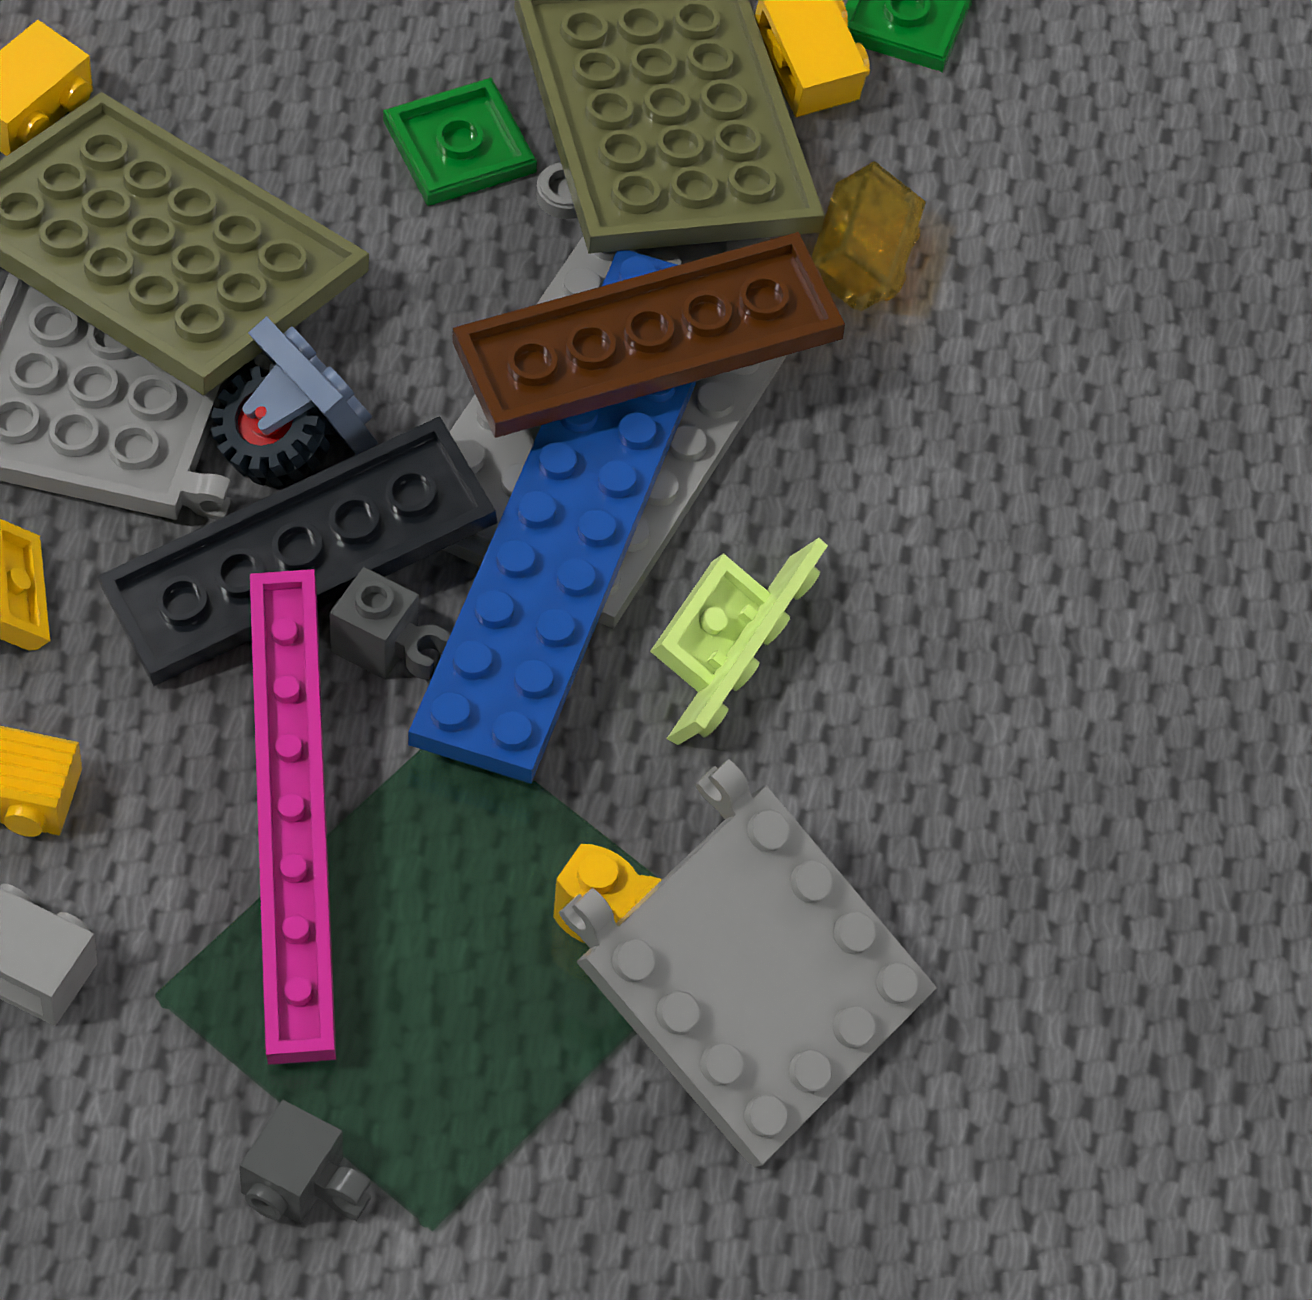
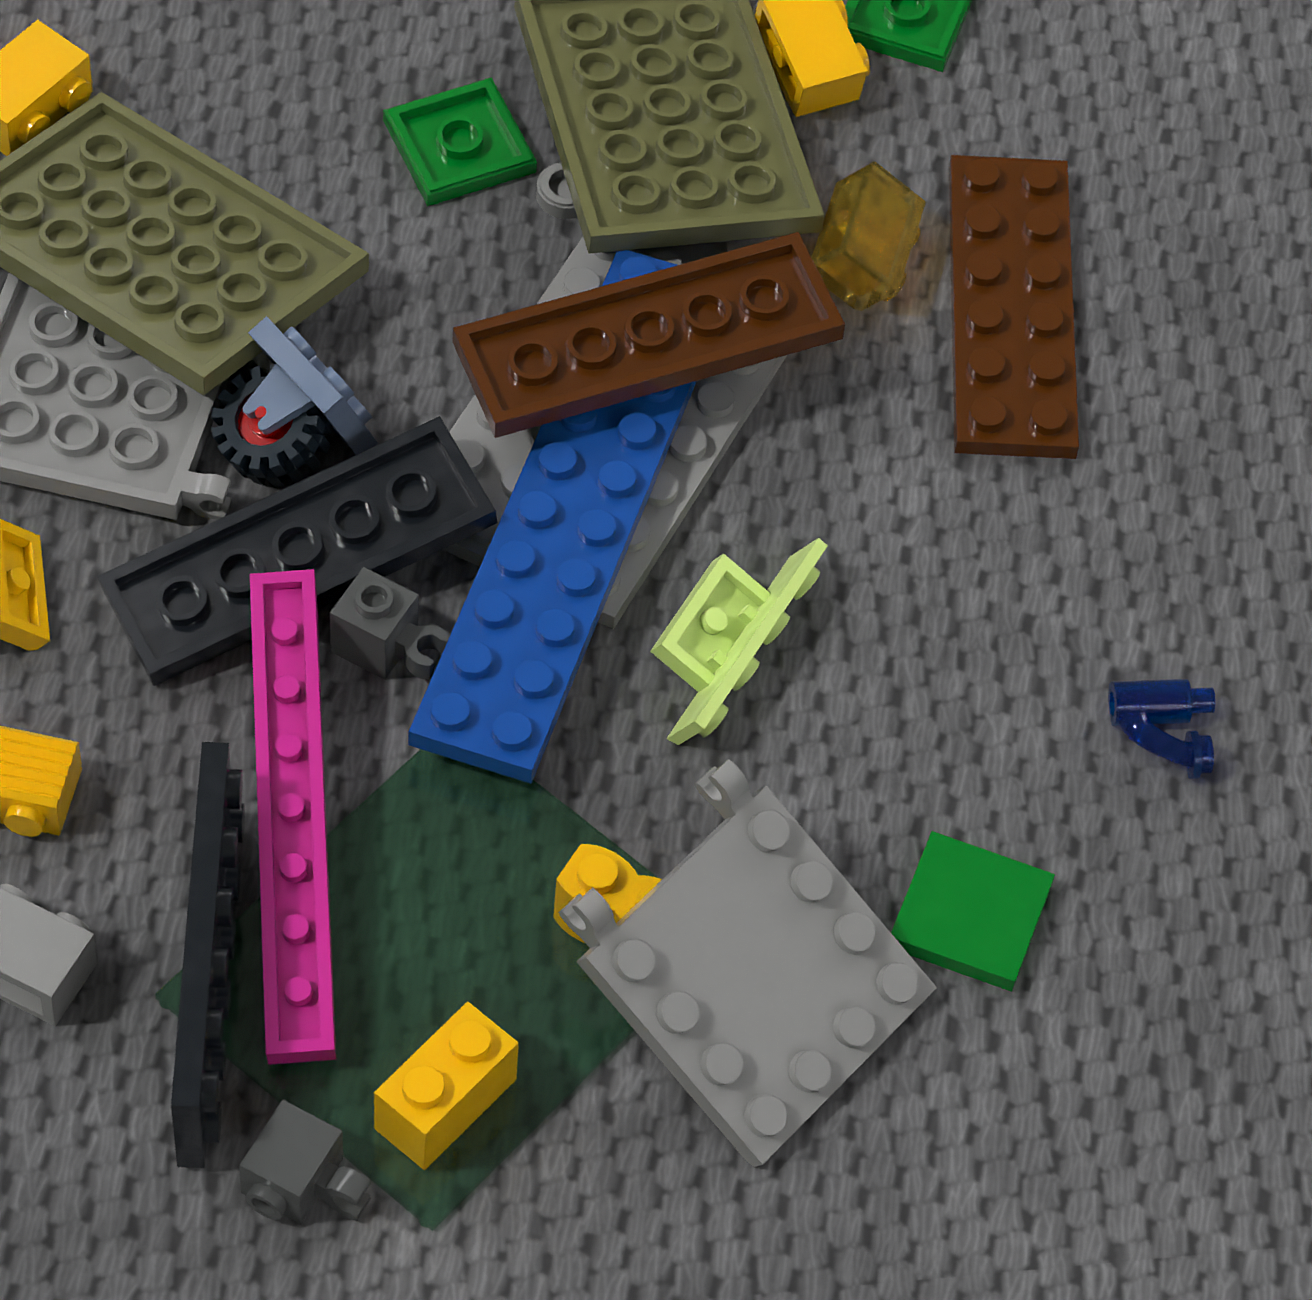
(207, 952): none -> black plate
(445, 1085): none -> yellow brick
(972, 910): none -> green tile
(1012, 308): none -> reddish brown plate
(1144, 703): none -> clear blue plant

